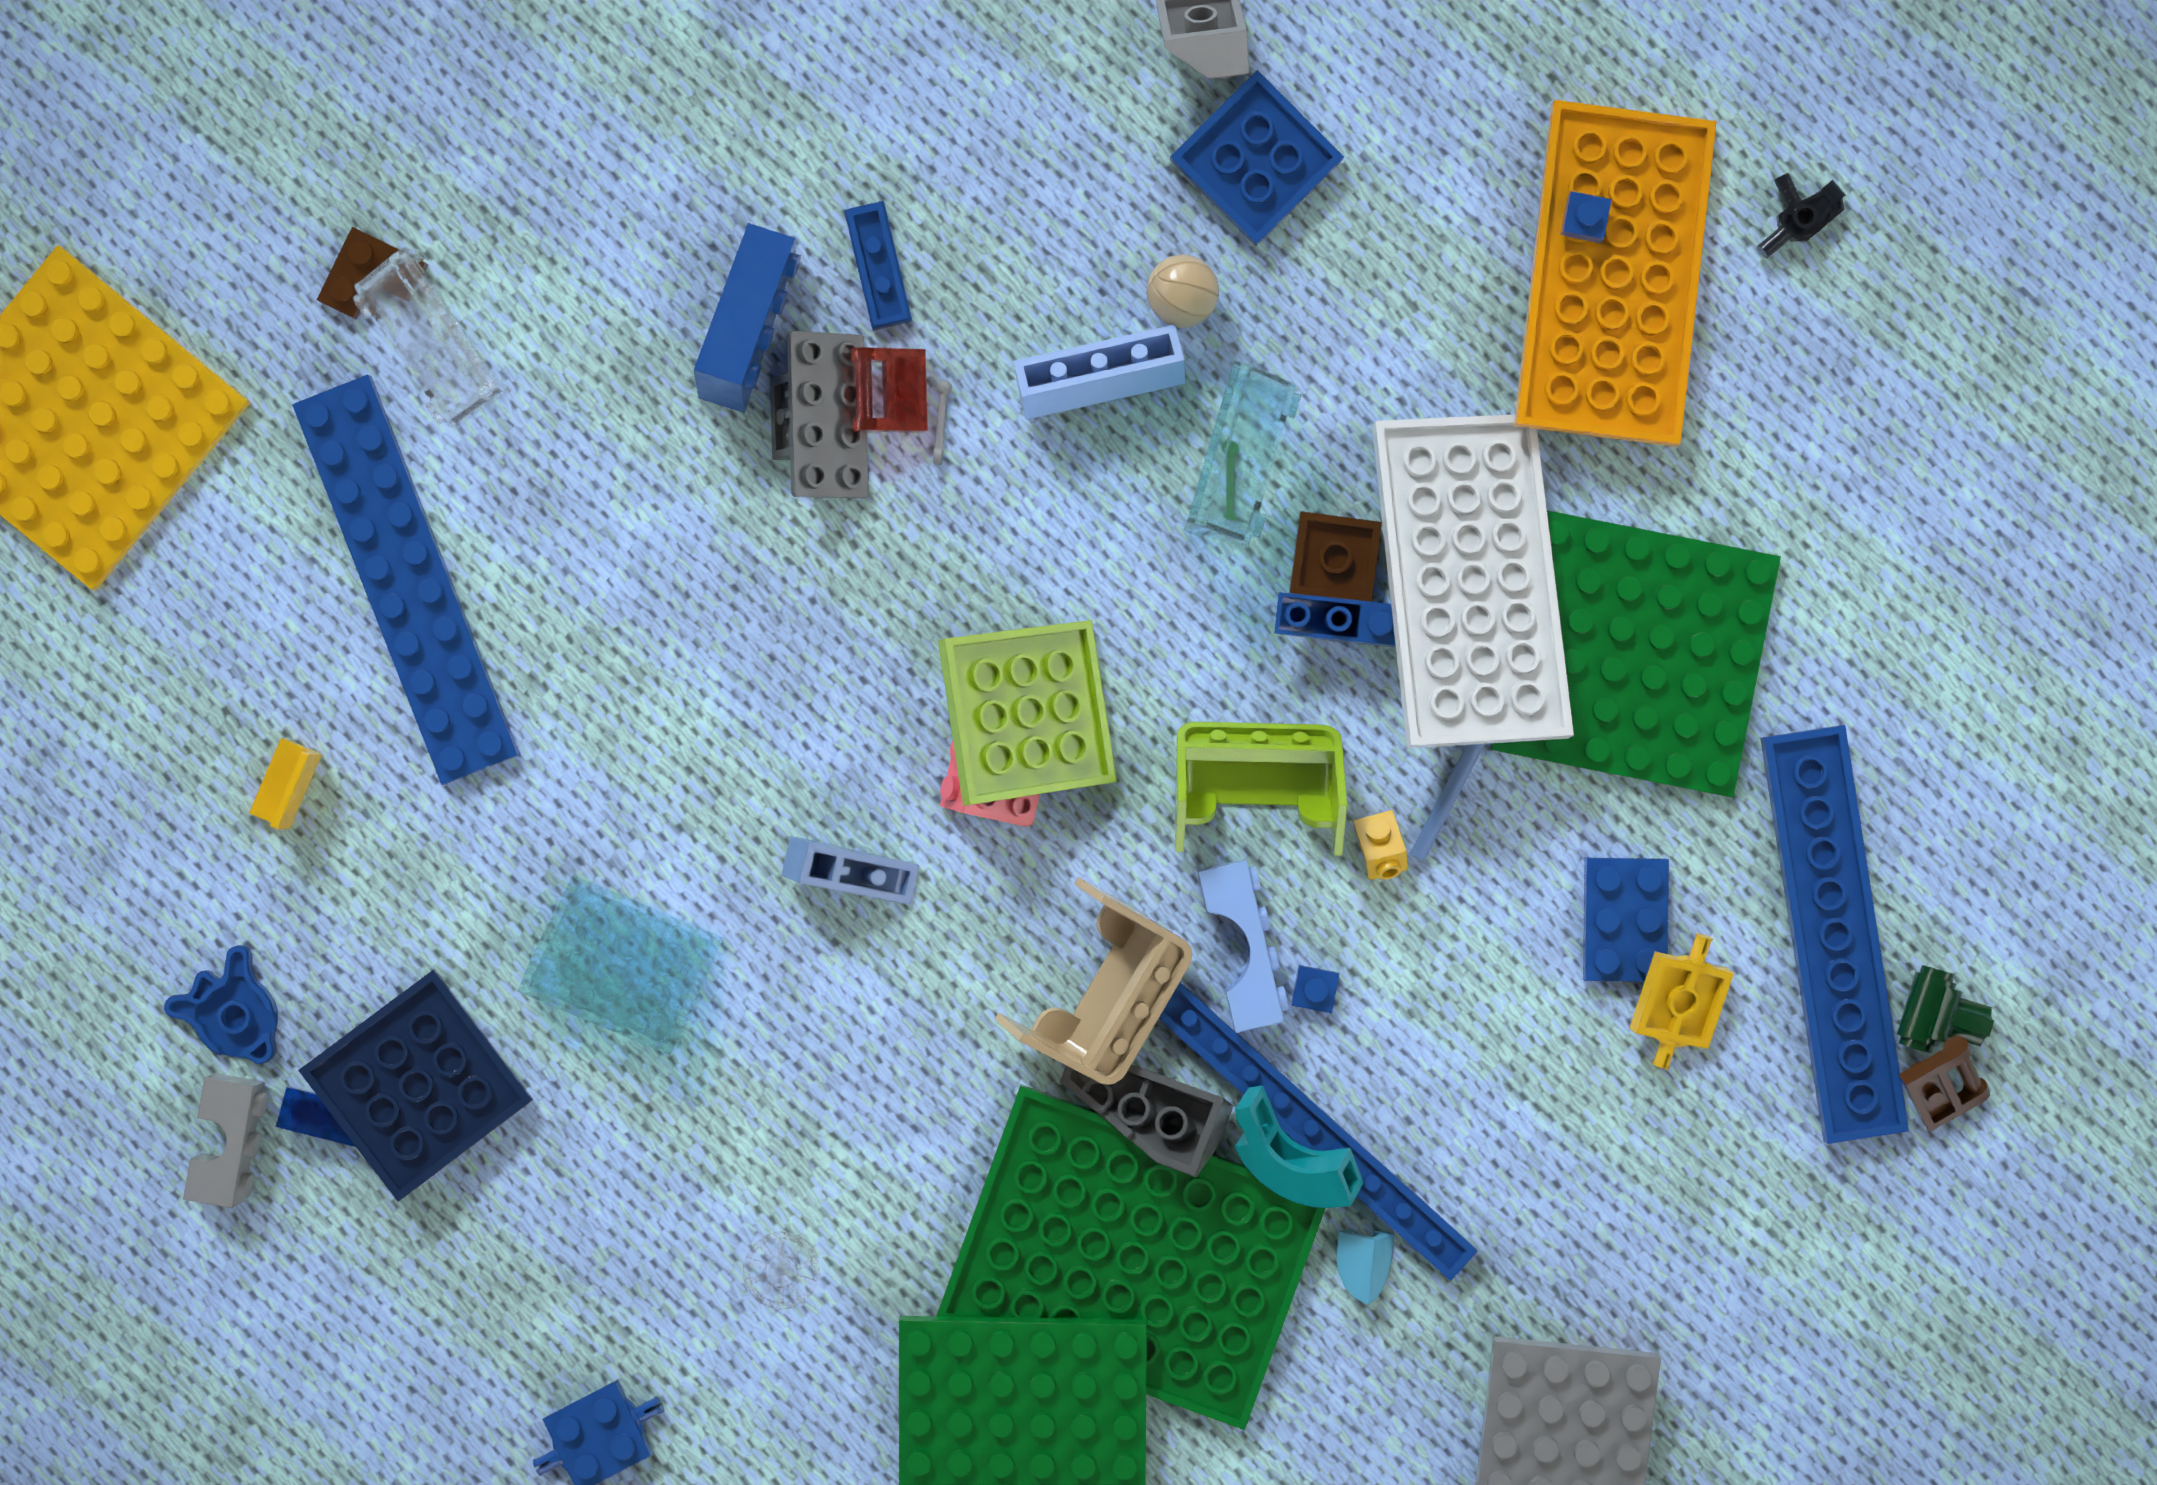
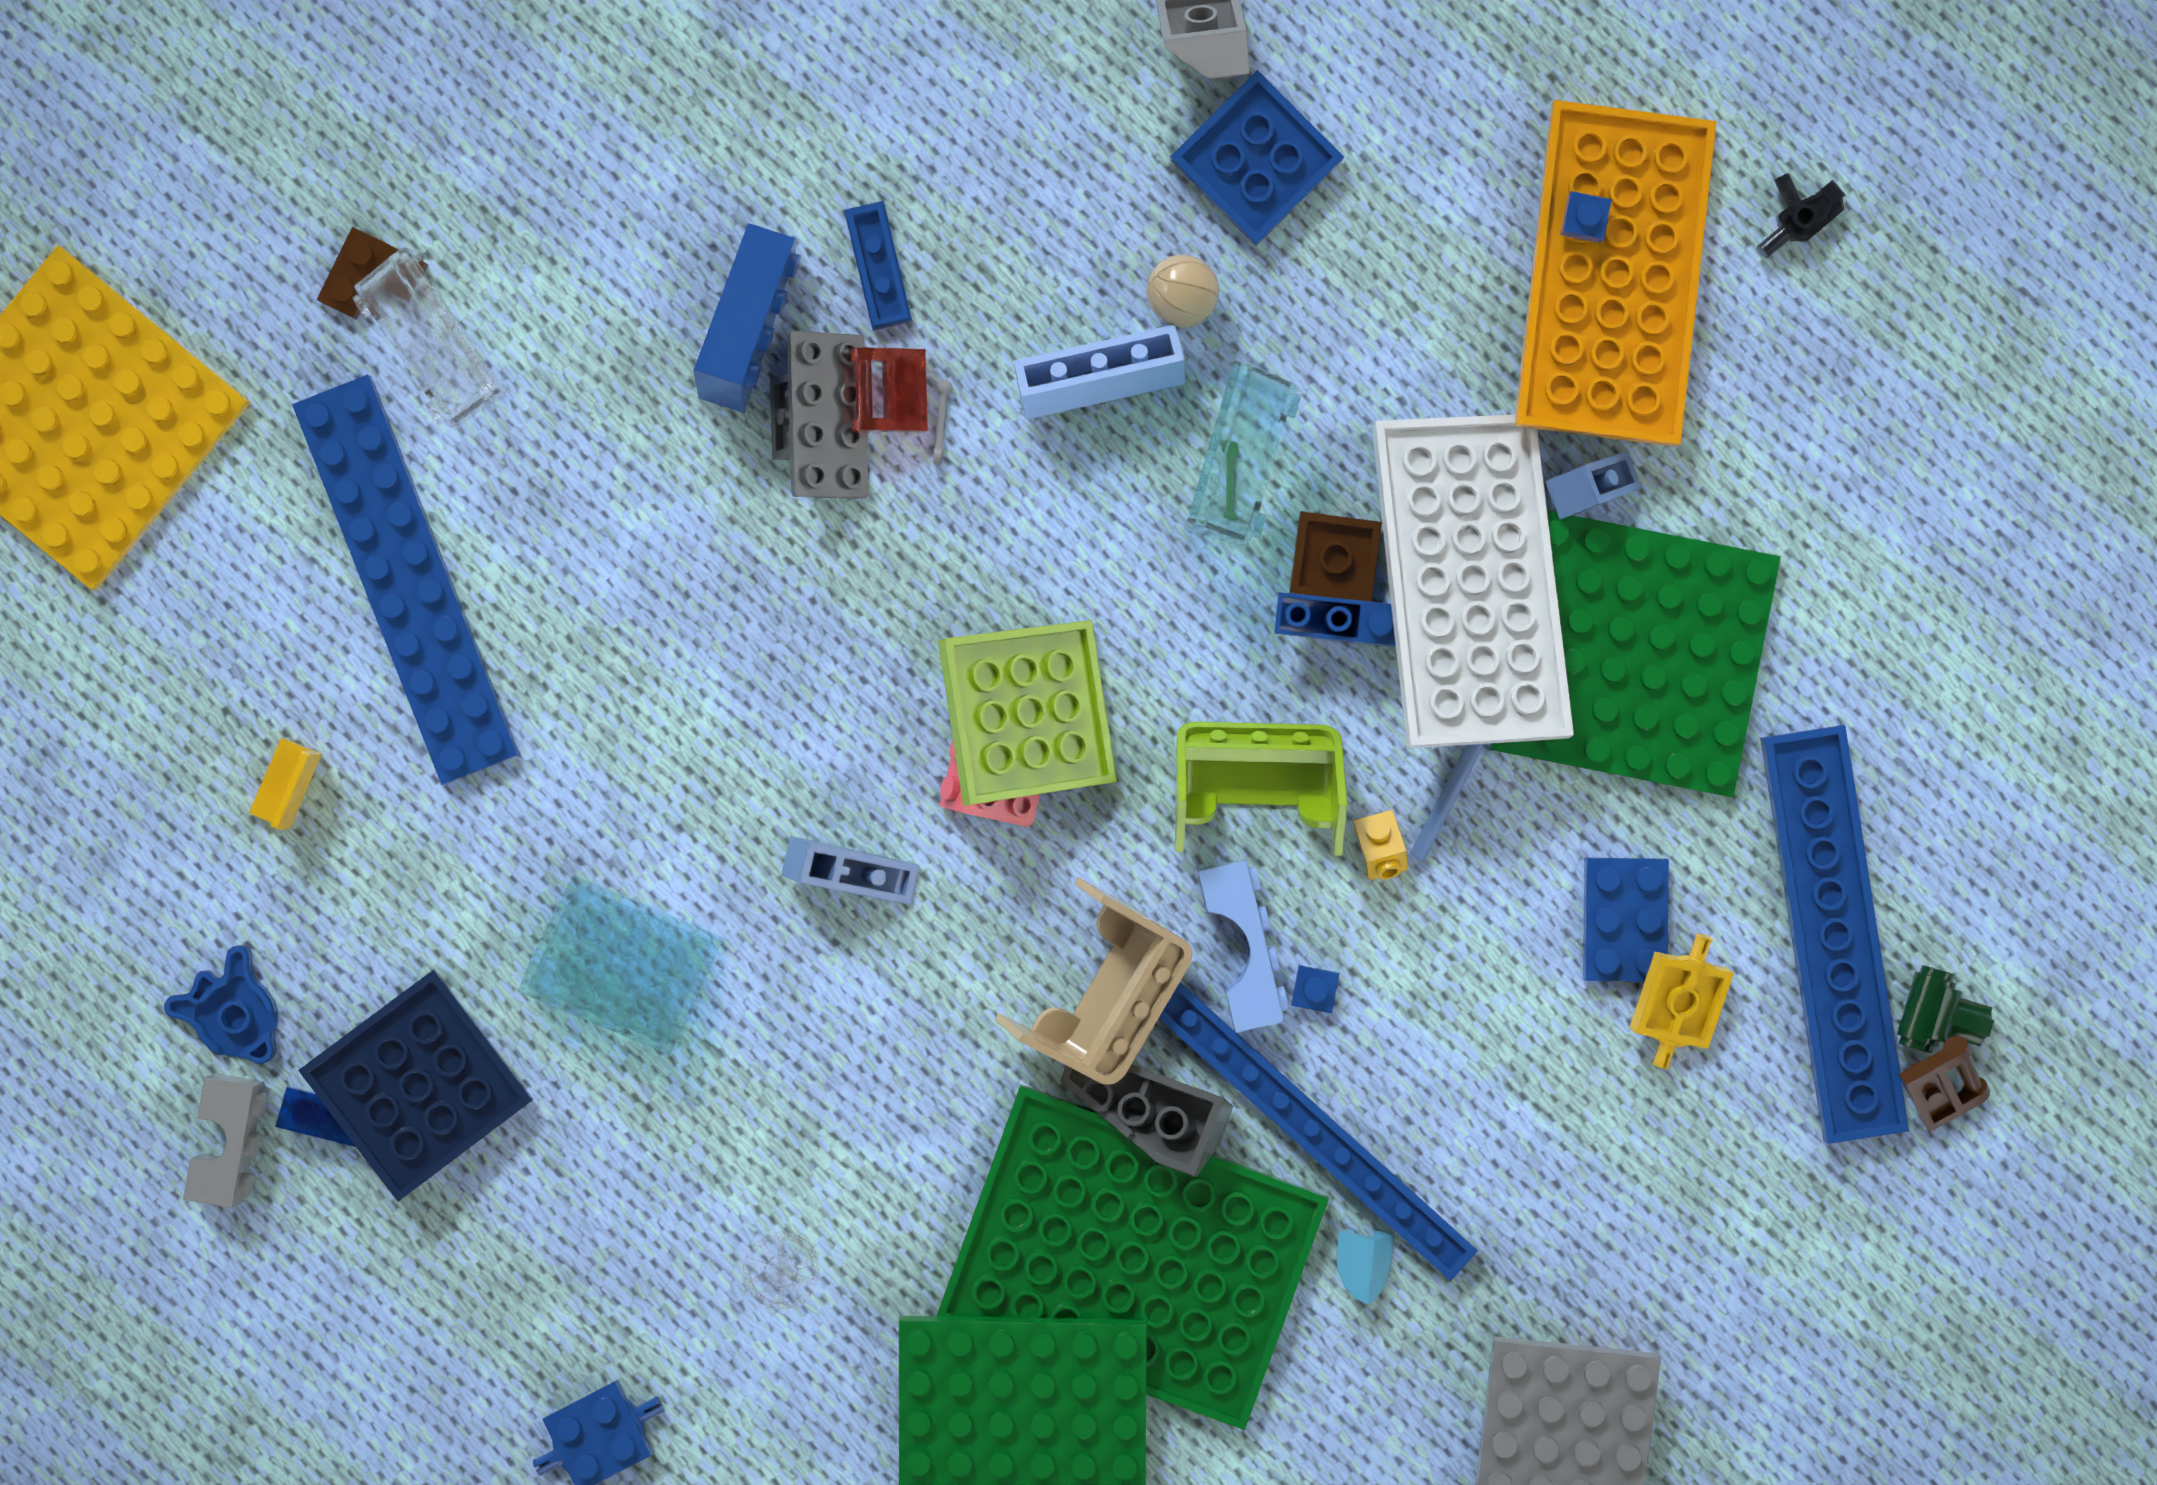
(1288, 1168): teal arch -> none
(1593, 484): none -> medium blue slope

